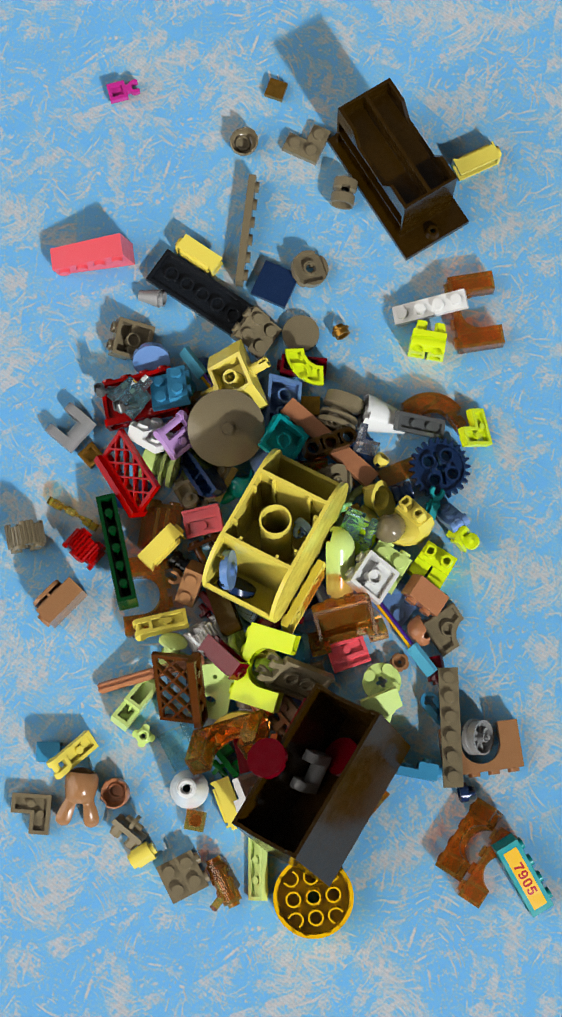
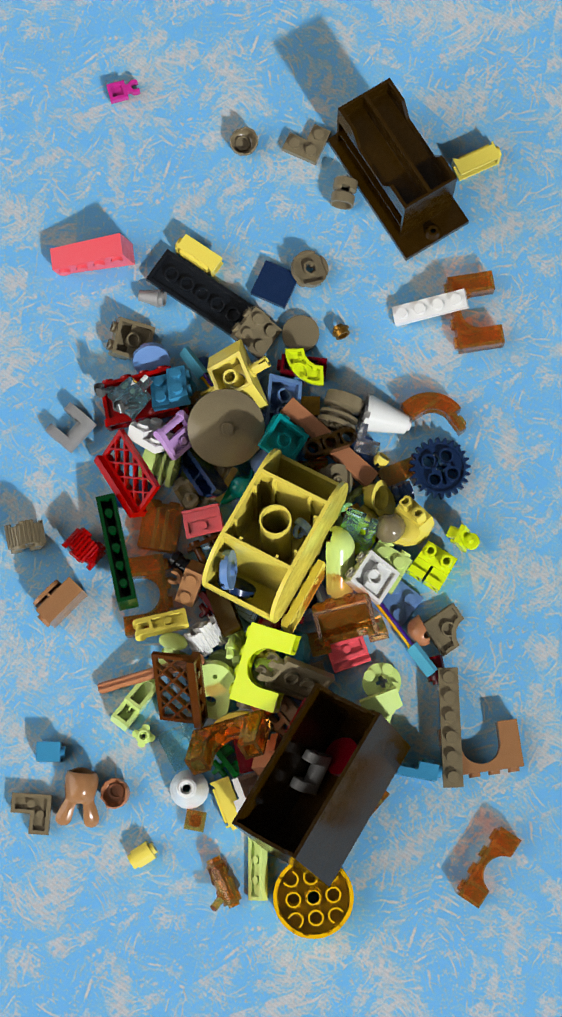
(72, 512): clear yellow piece -> none
(72, 754): light yellow plate -> none
(89, 453): pearl gold tile -> none
(131, 828): dark tan hips -> none
(161, 546): light yellow window -> none
(183, 876): dark tan plate -> none
(224, 657): dark red window -> none
(248, 223): dark tan plate -> none
(267, 758): dark red tile -> none
(276, 89): pearl gold tile -> none
(404, 661): medium nougat plate -> none
(419, 424): dark grey plate -> none
(424, 595): nougat brick -> none
(428, 341): neon yellow hips -> none
(428, 708): dark azure beam -> none
(434, 503): teal plate -> none
(451, 517): medium blue plate -> none
(464, 794): dark blue tile -> none
(477, 432): neon yellow plate -> none
(477, 737): light grey wheel -> none
(479, 818): clear orange arch -> none
(522, 874): brick -> none

